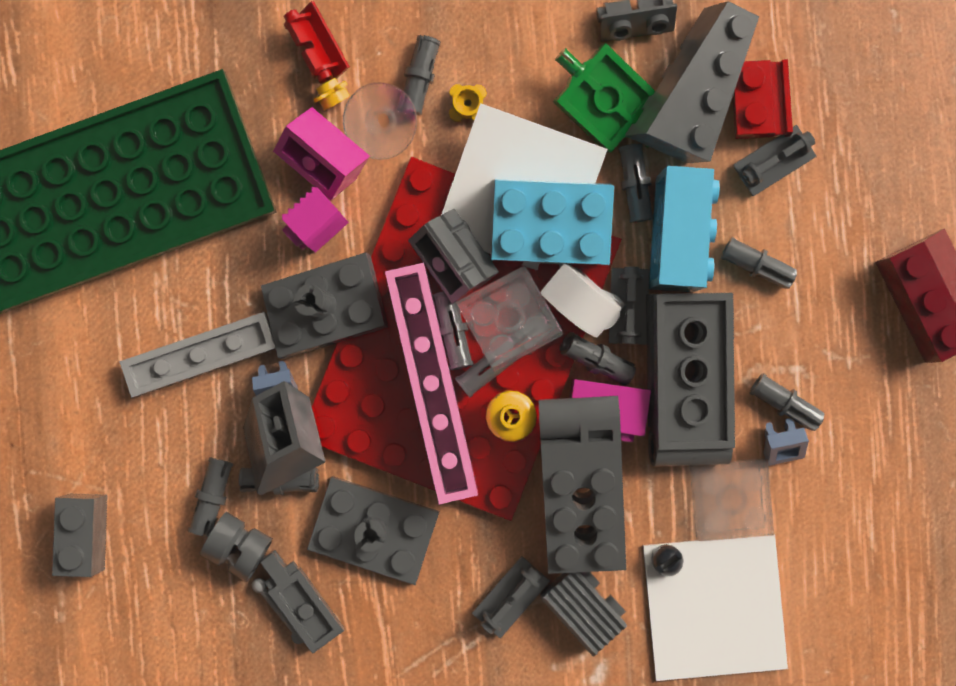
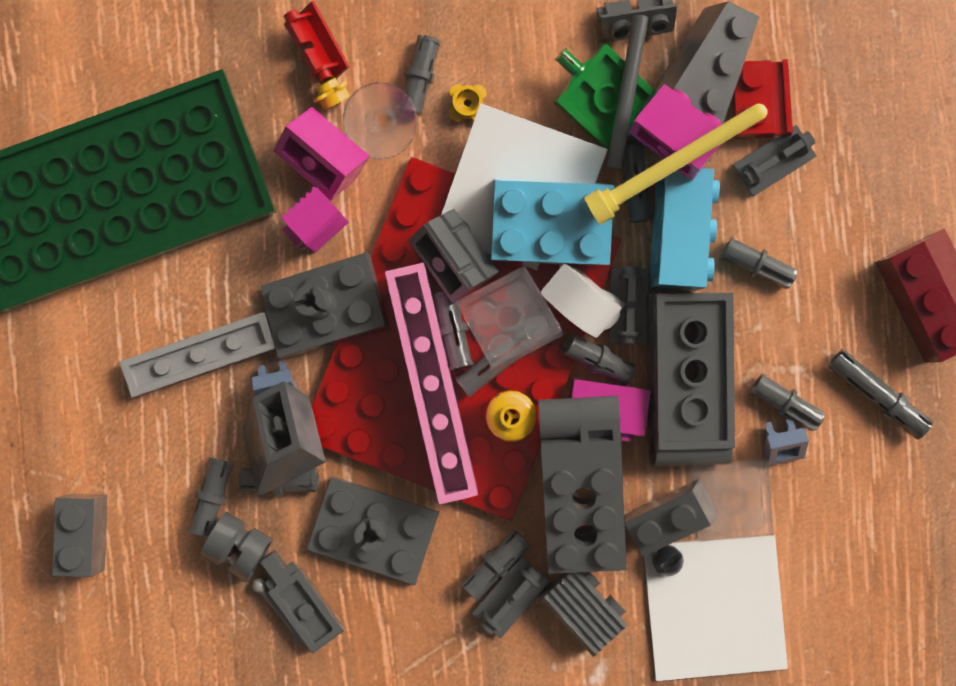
(495, 564): none -> dark grey pin
(605, 203): none -> light yellow piece
(627, 92): none -> dark grey bar
(671, 124): none -> dark pink brick
(671, 517): none -> dark grey brick
(891, 403): none -> dark grey pin

